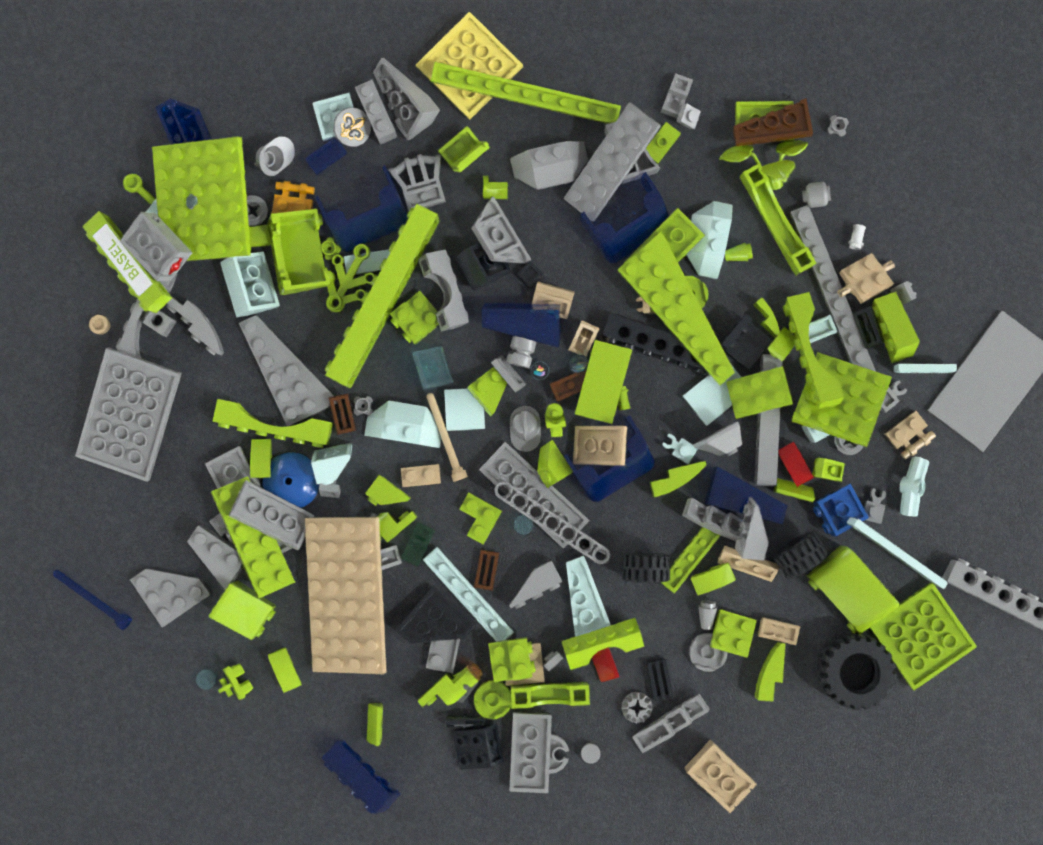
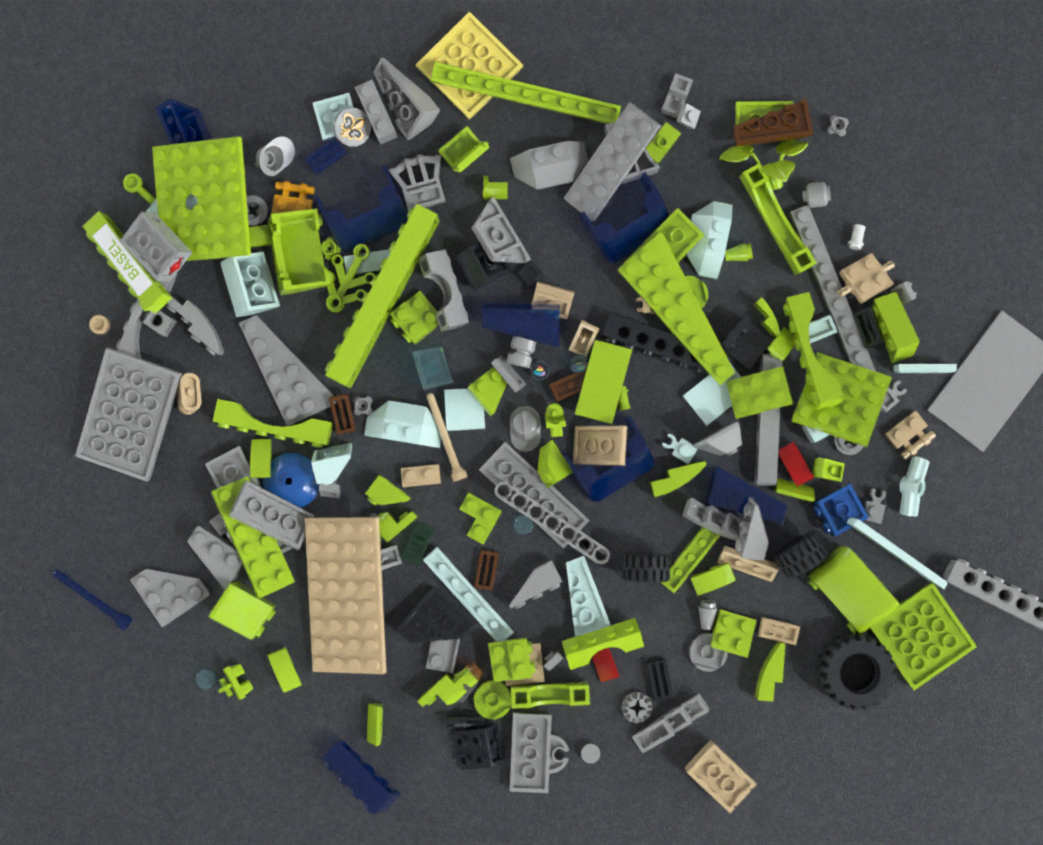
(188, 394): none -> tan brick

